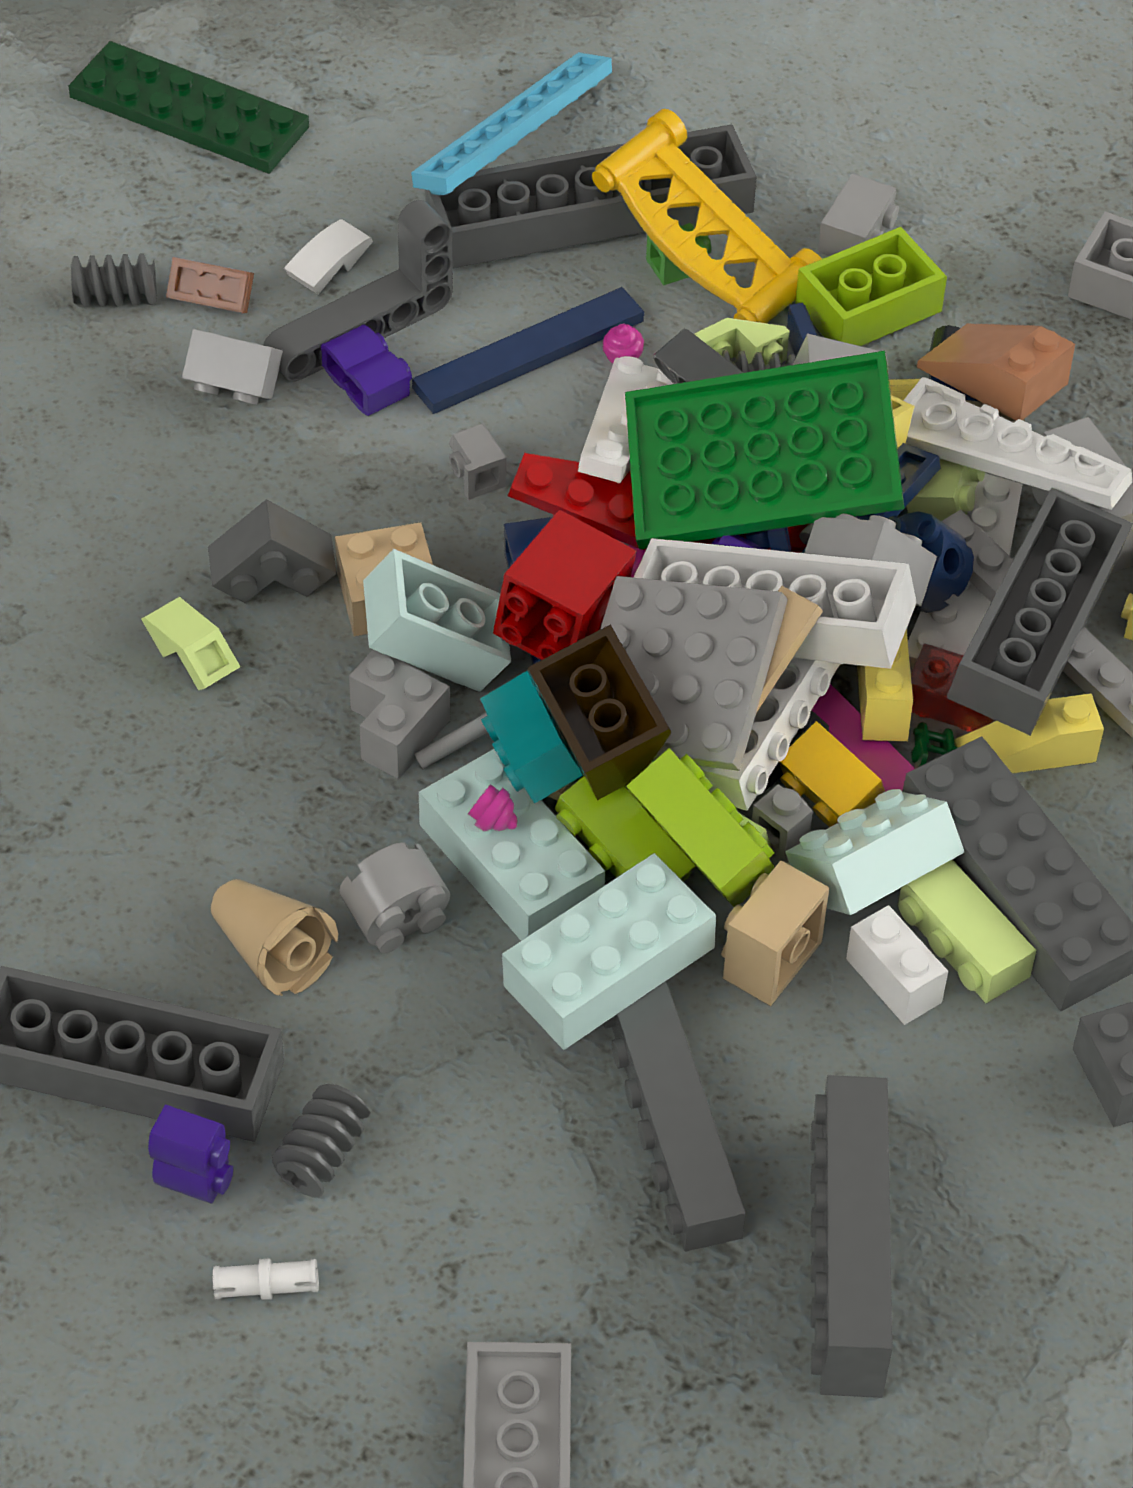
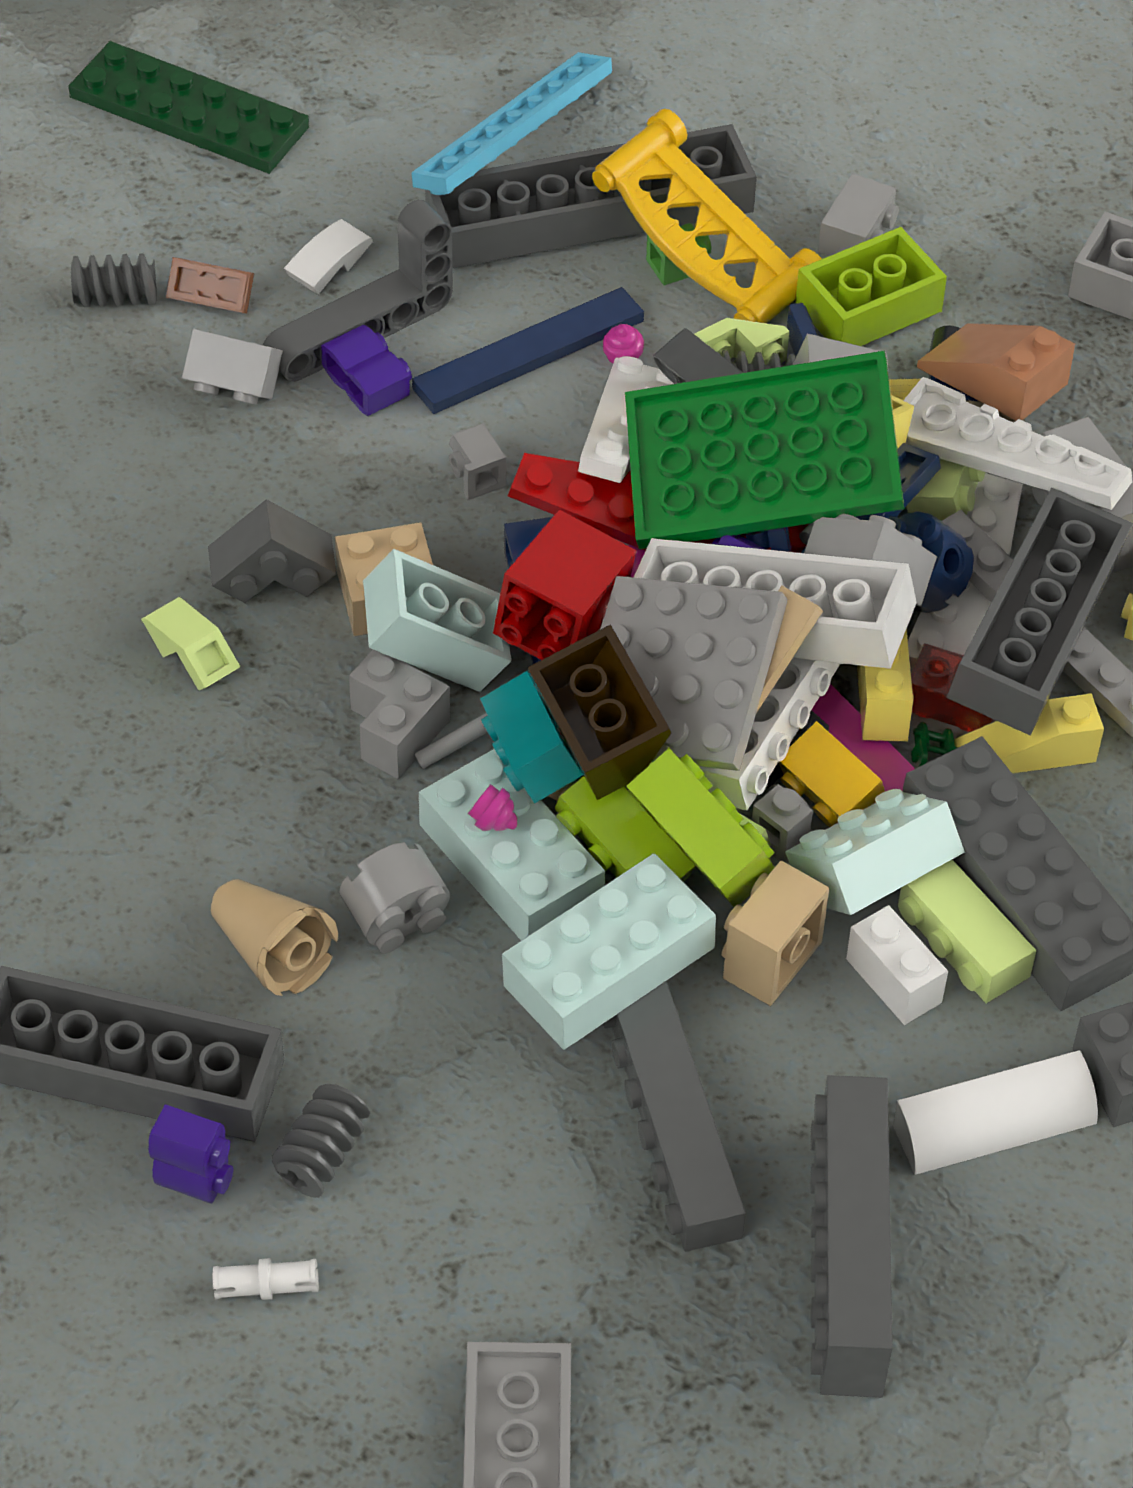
(996, 1112): none -> white brick

